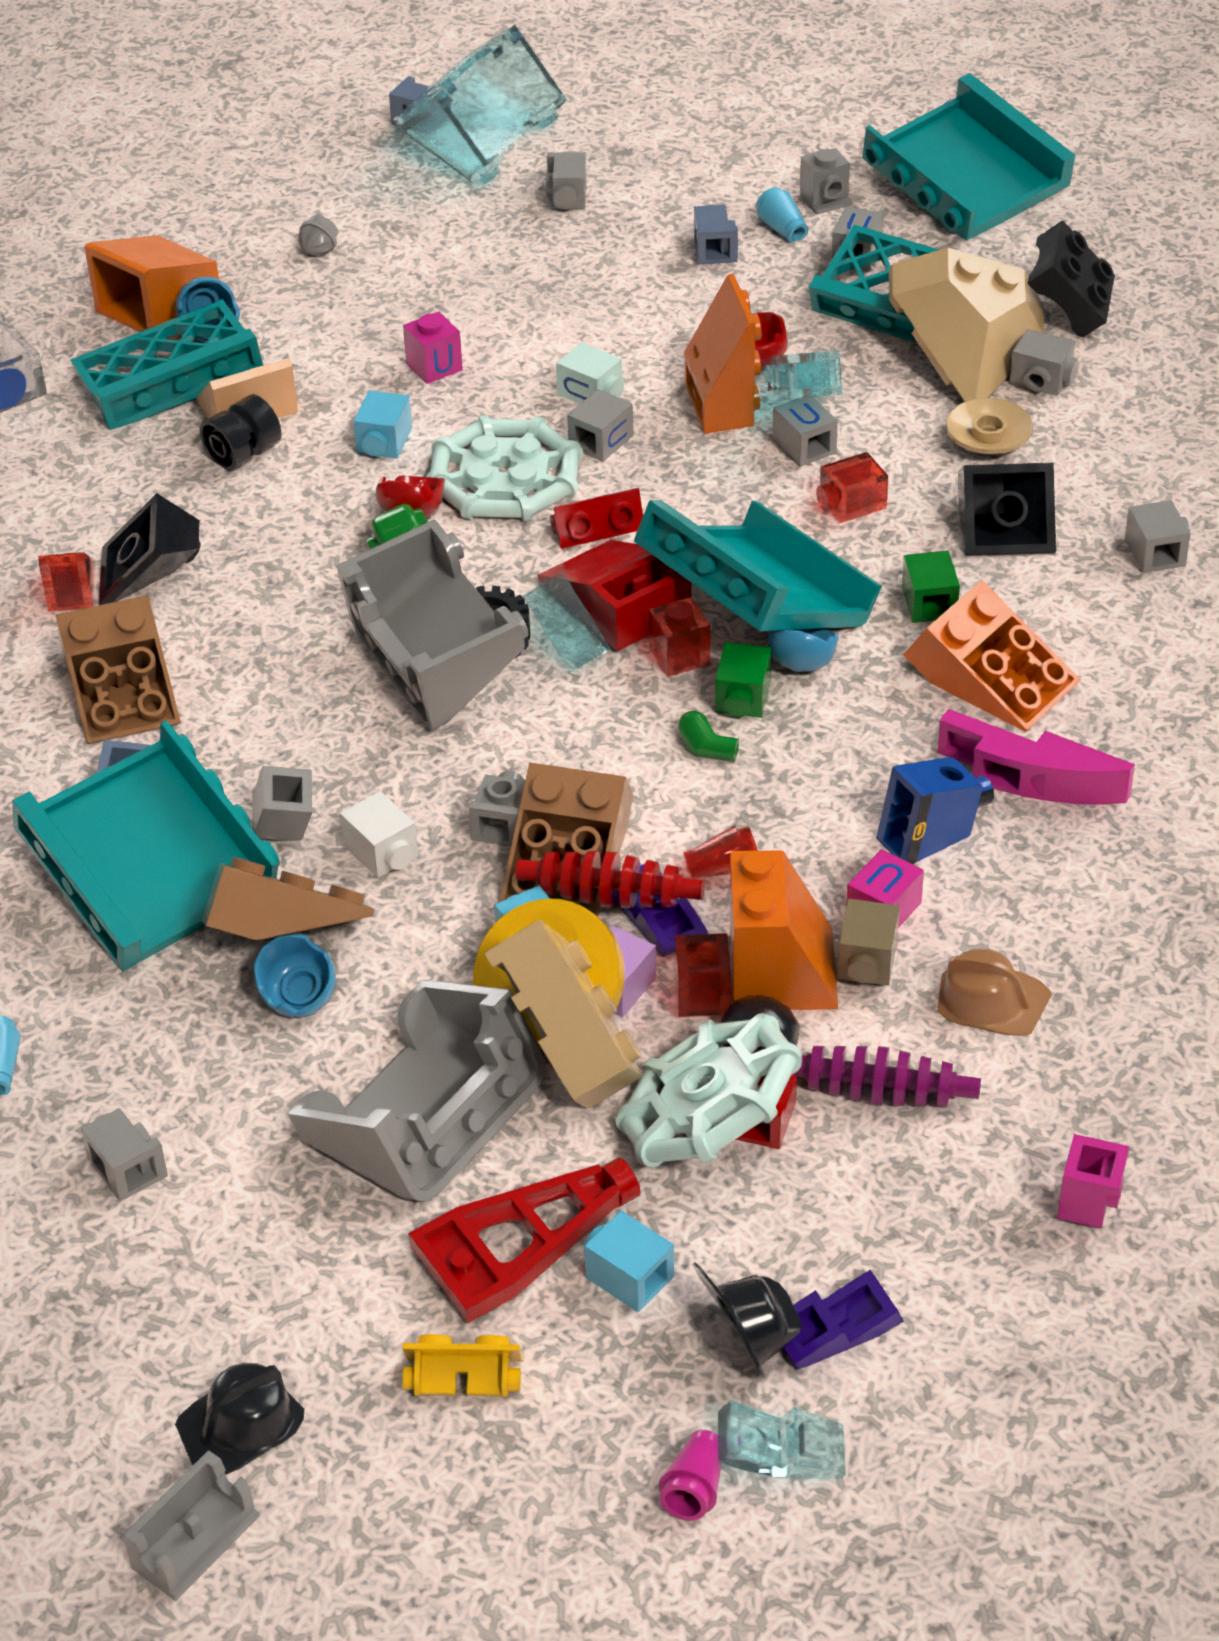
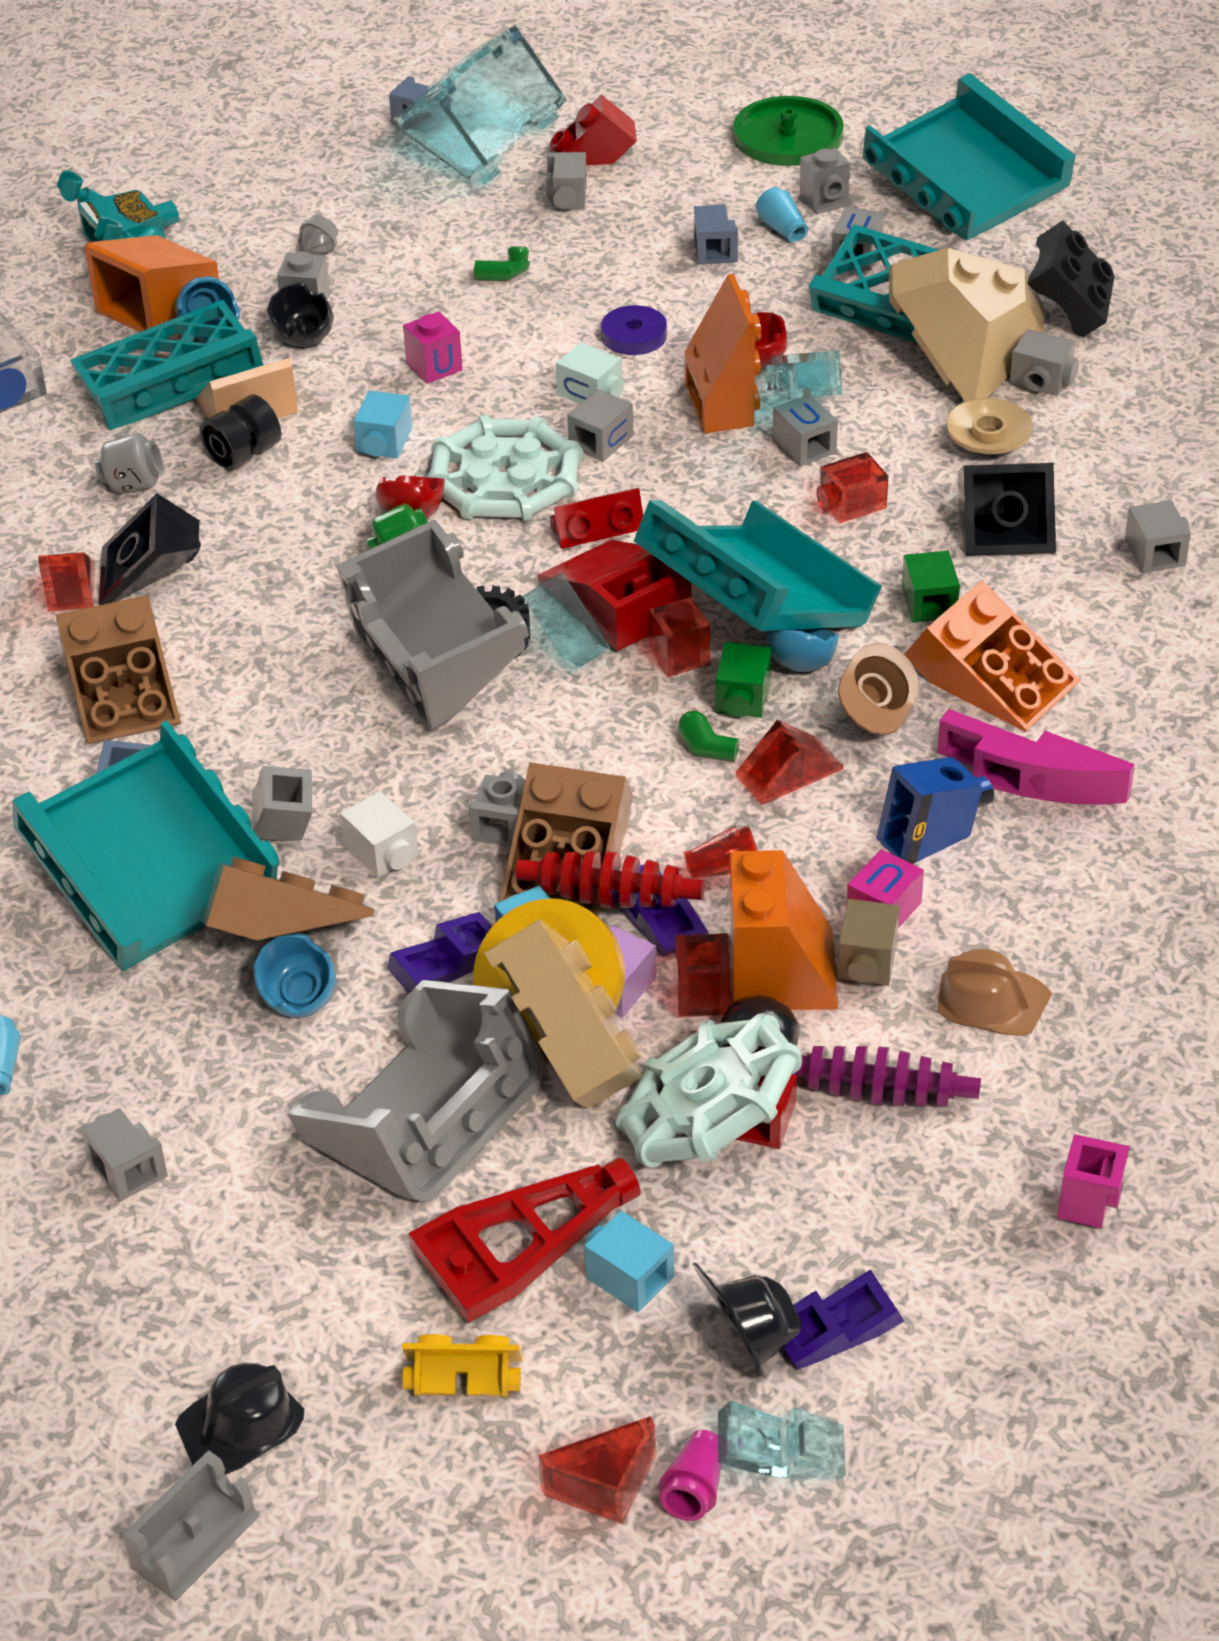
(116, 215): none -> teal torso
(129, 464): none -> light grey head
(300, 315): none -> black hair
(306, 269): none -> light grey brick
(445, 957): none -> dark purple slope
(503, 270): none -> green arm
(599, 131): none -> red slope
(602, 1470): none -> clear red slope
(634, 330): none -> dark purple piece
(785, 762): none -> clear red slope
(786, 128): none -> green piece
(878, 688): none -> medium nougat piece

